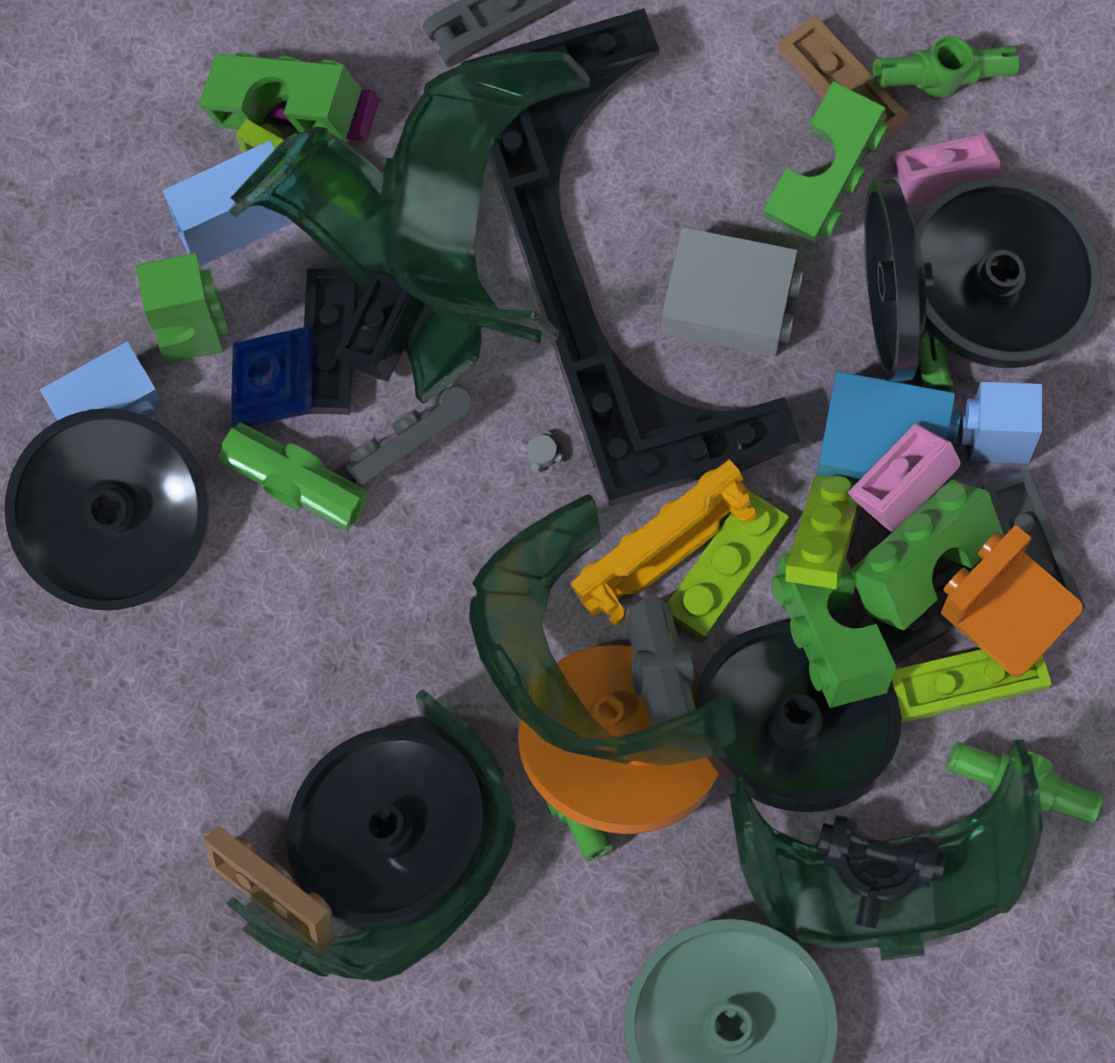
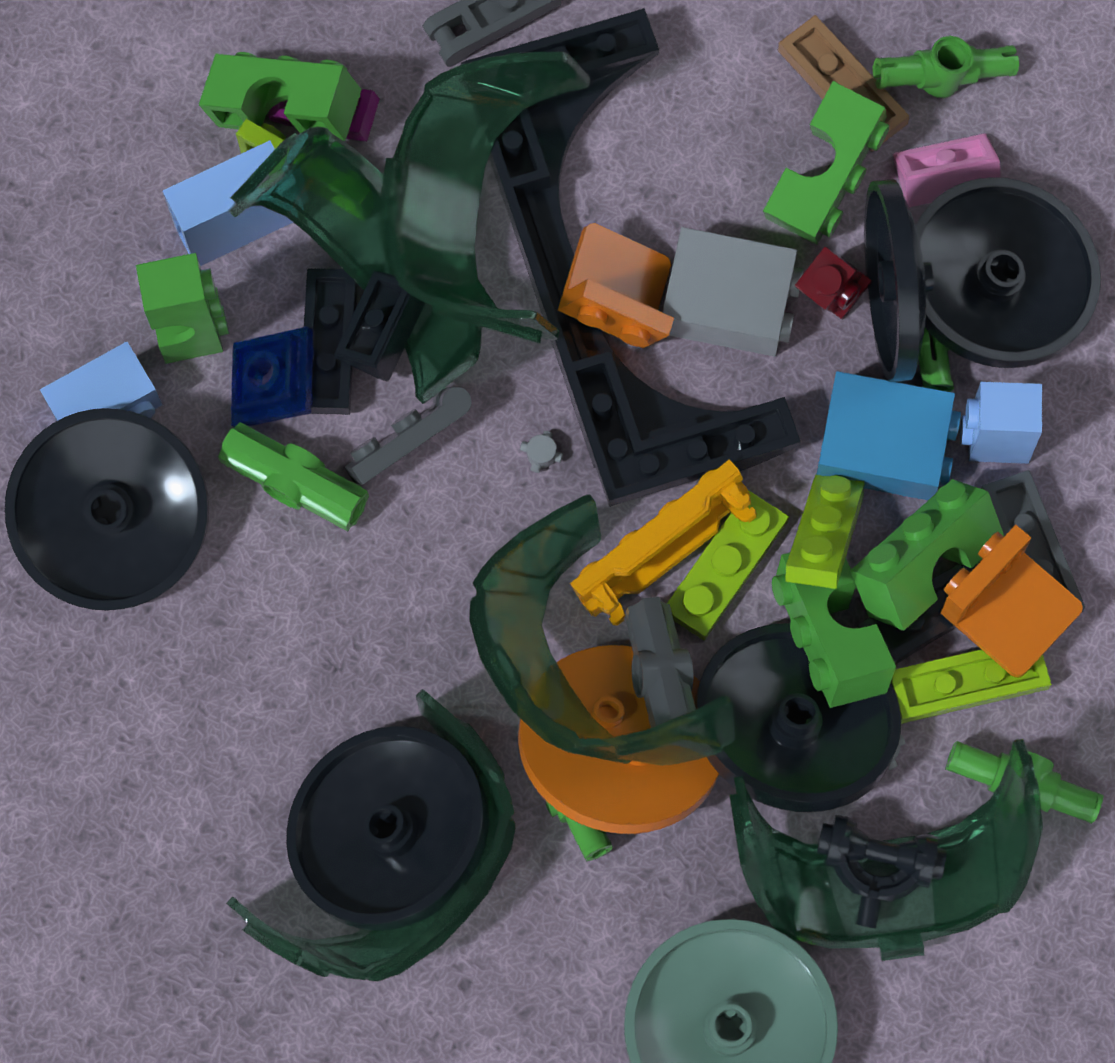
(270, 888): medium nougat plate -> none
(617, 287): none -> orange bracket
(833, 283): none -> dark red brick
(906, 476): bright pink slope -> none

